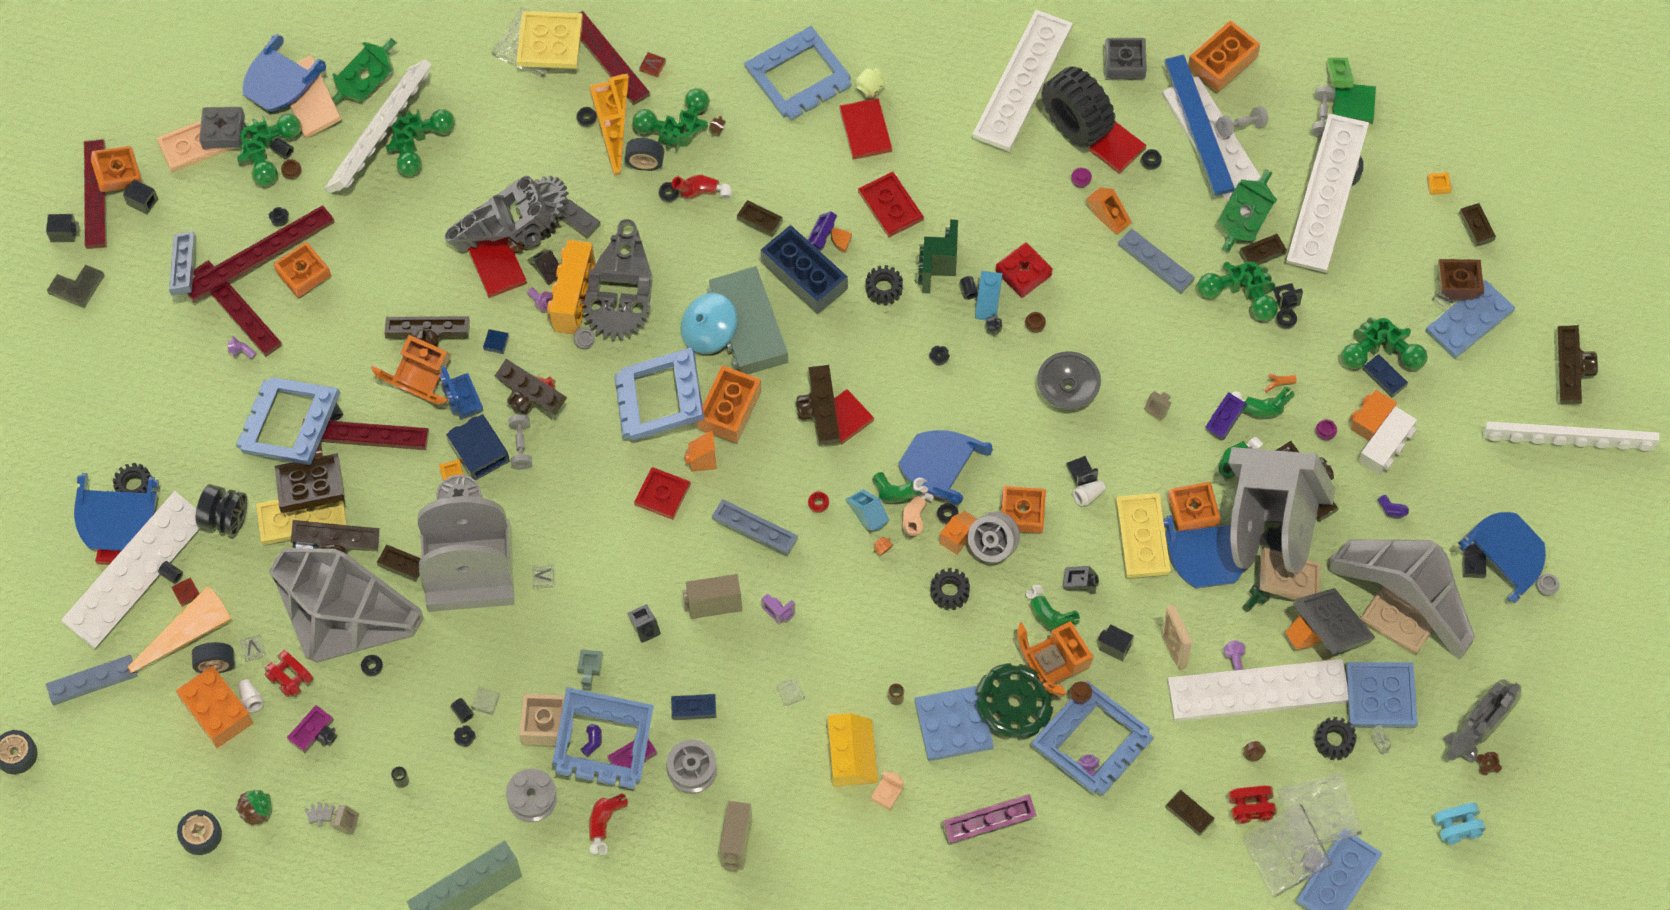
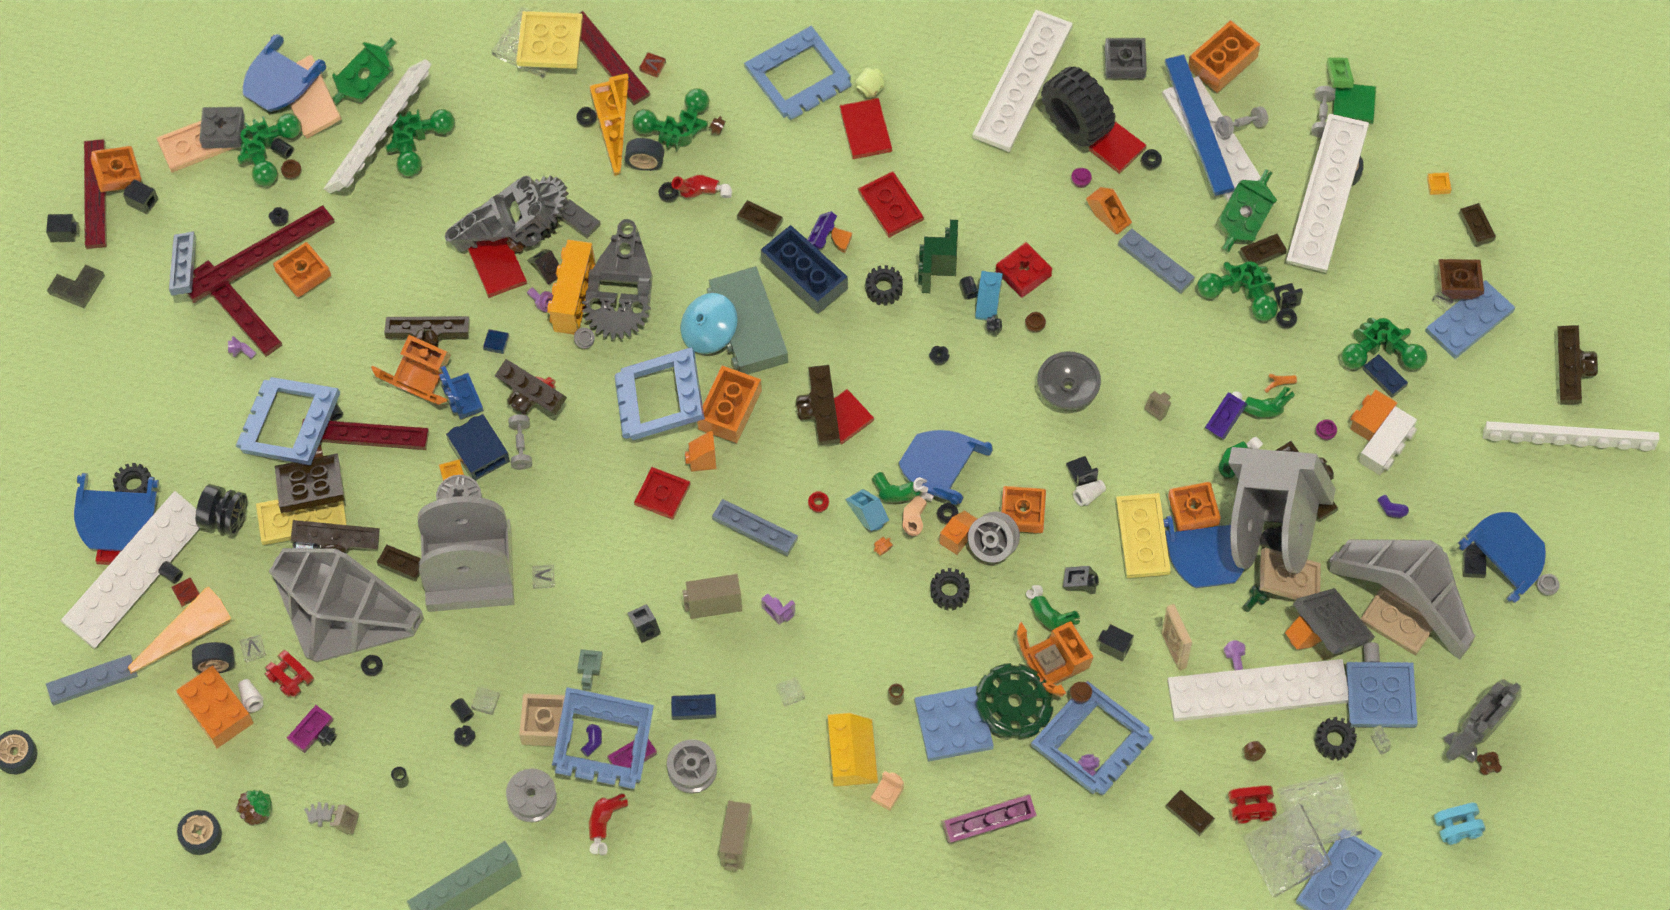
(1371, 652): none -> light grey hinge

